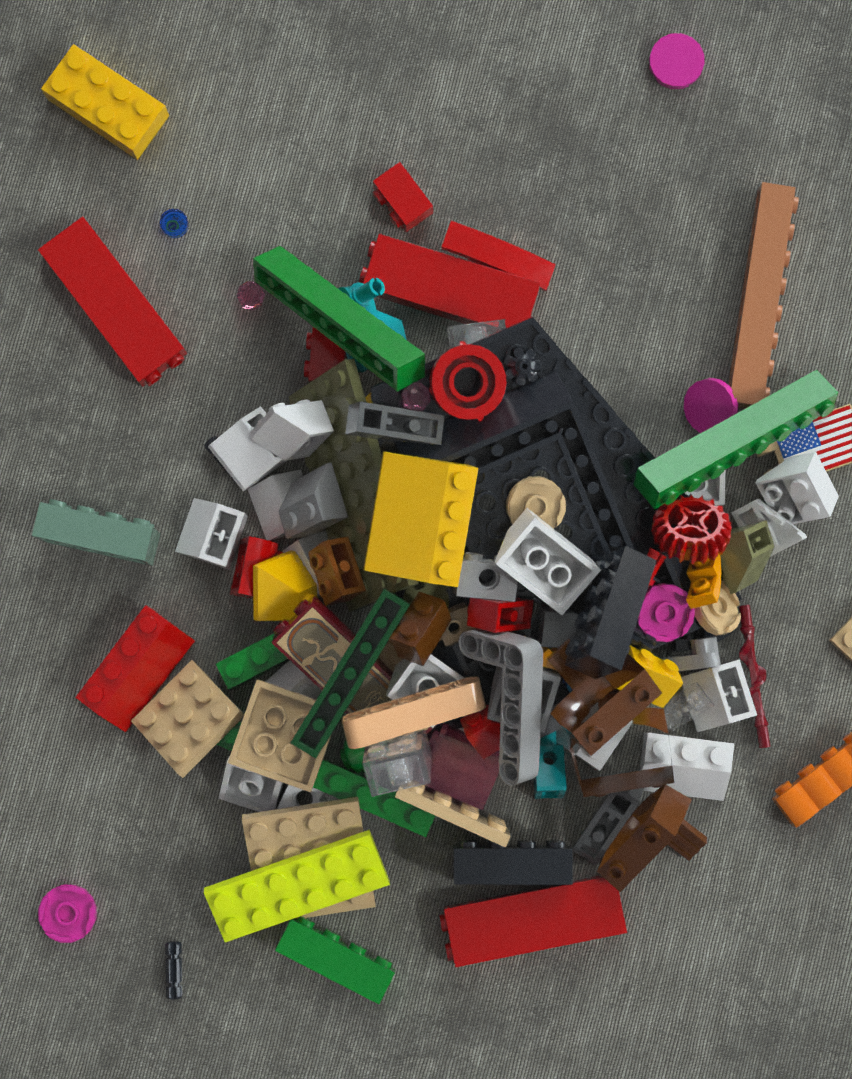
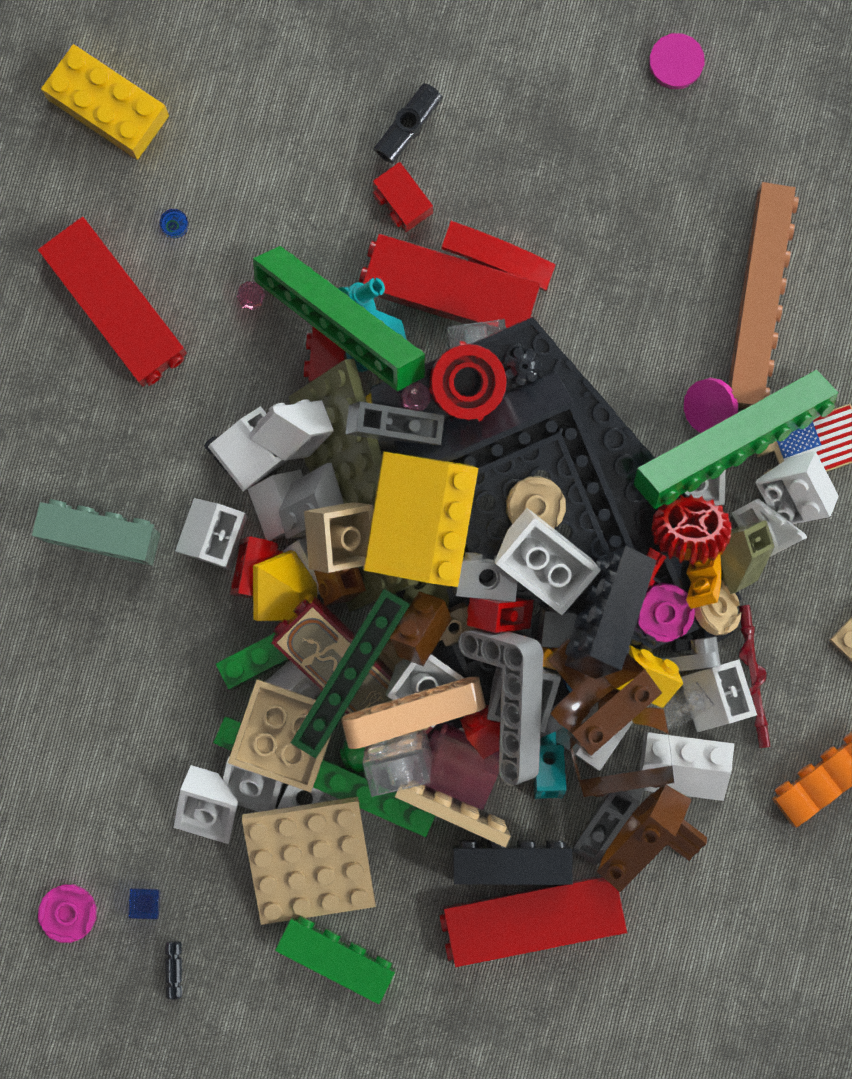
(135, 668): red slope -> none
(144, 903): none -> clear blue plate
(187, 718): tan plate -> none
(206, 806): none -> white slope
(296, 886): neon yellow plate -> none
(338, 536): none -> tan brick
(418, 110): none -> black piece

